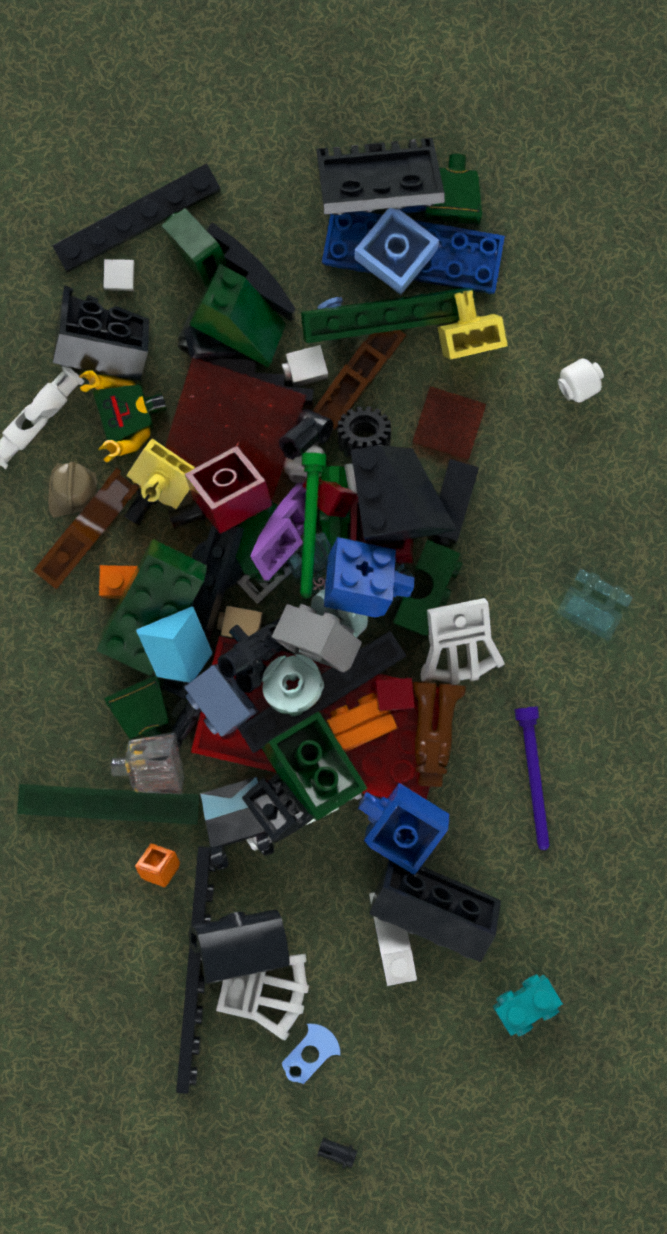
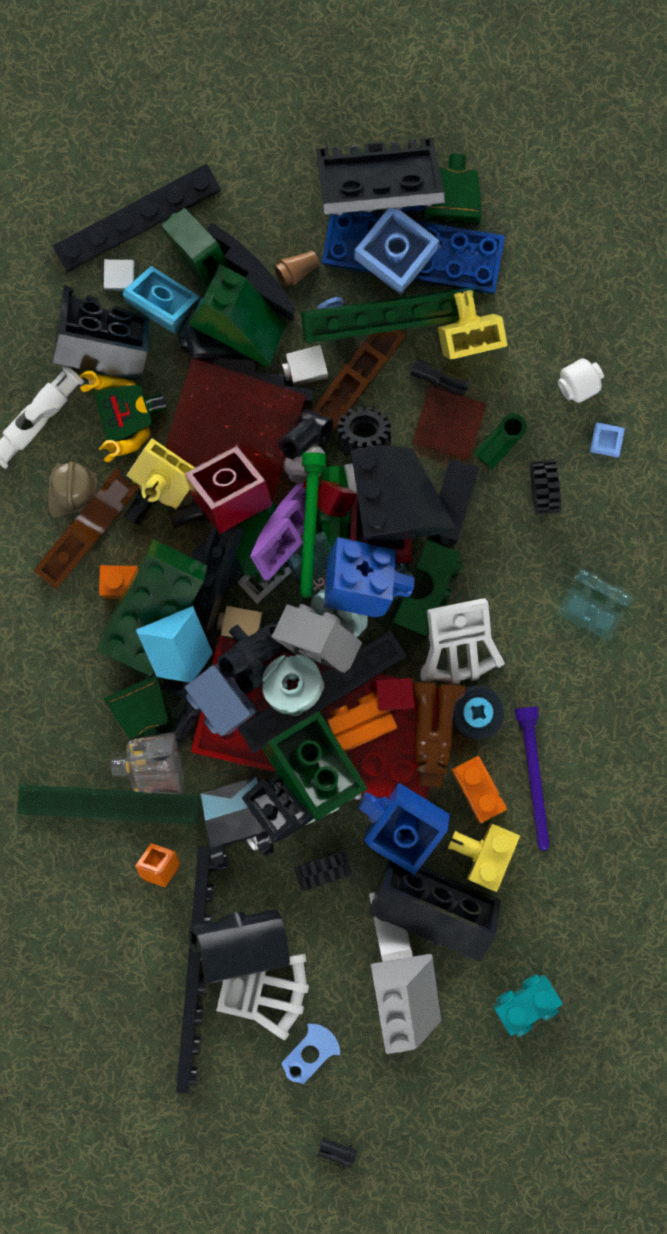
(160, 299): none -> medium azure slope
(295, 268): none -> medium nougat cone
(323, 870): none -> black tyre
(406, 1001): none -> light grey slope
(440, 377): none -> black axle
(473, 721): none -> black wheel
(478, 789): none -> orange brick
(489, 855): none -> light yellow brick
(499, 442): none -> dark green piece
(545, 486): none -> black tyre
(607, 439): none -> light blue tile

